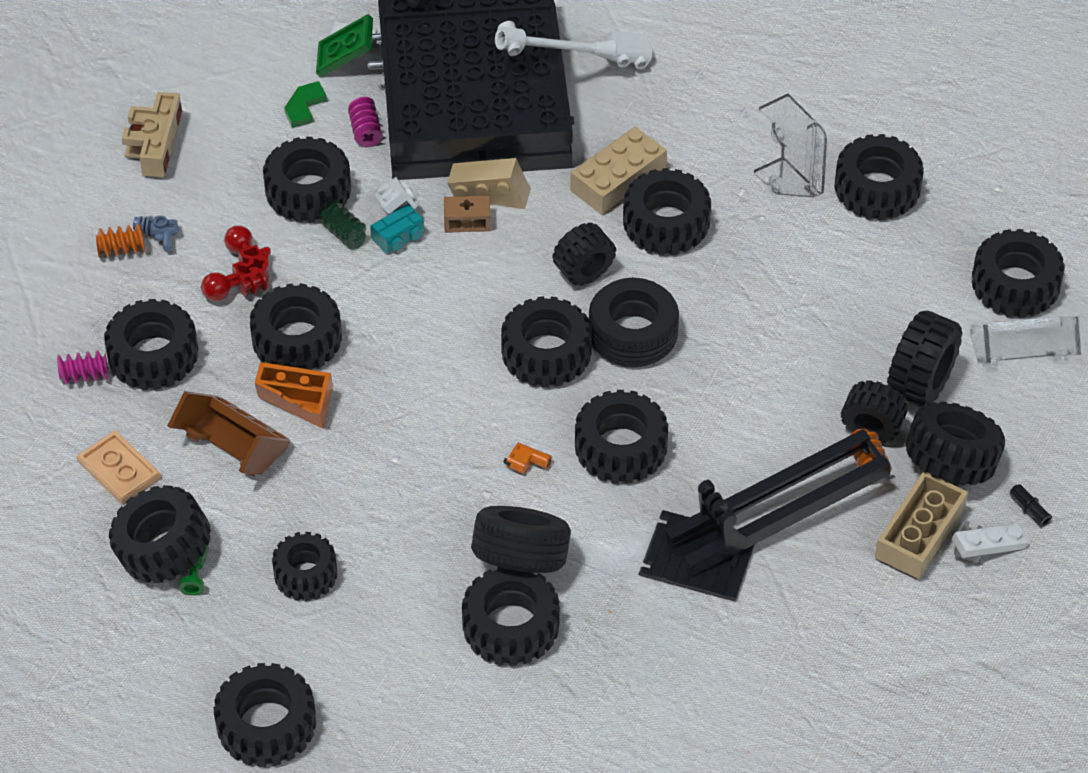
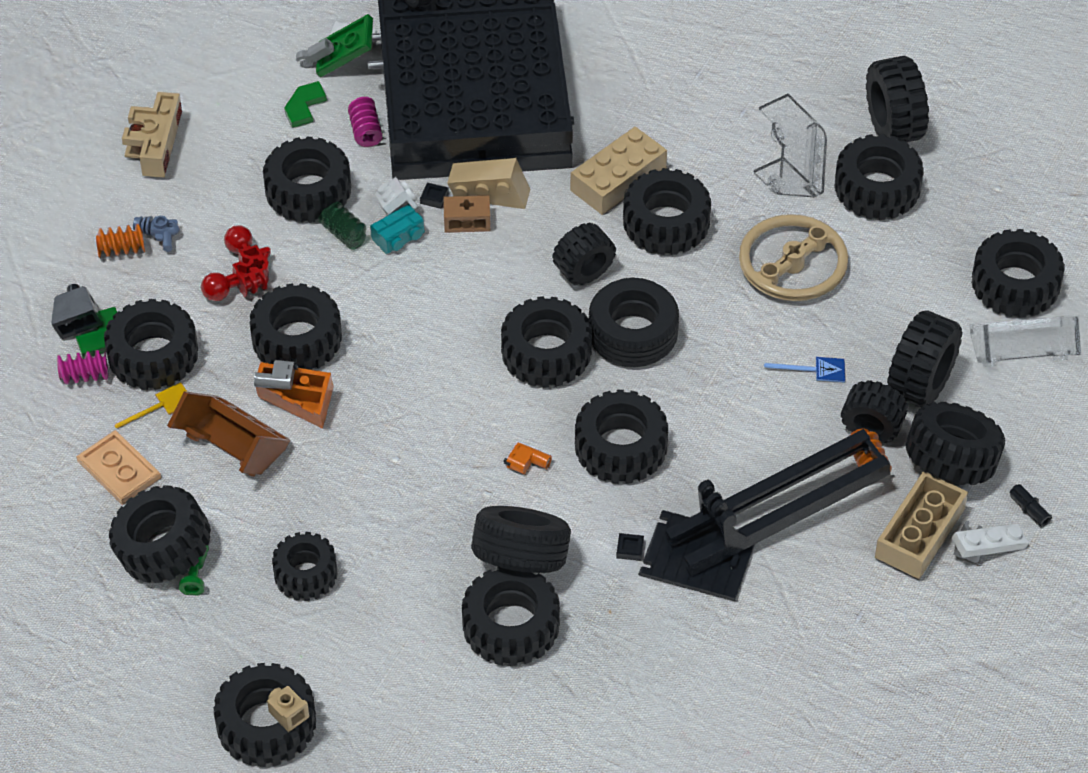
(75, 312): none -> black torso
(95, 340): none -> green tile
(168, 399): none -> yellow piece
(281, 376): none -> light grey piece
(287, 707): none -> tan brick
(315, 52): none -> light grey bar
(434, 195): none -> black tile
(616, 47): white bar -> none
(630, 547): none -> black tile
(793, 257): none -> tan piece
(826, 369): none -> piece
(897, 98): none -> black tyre

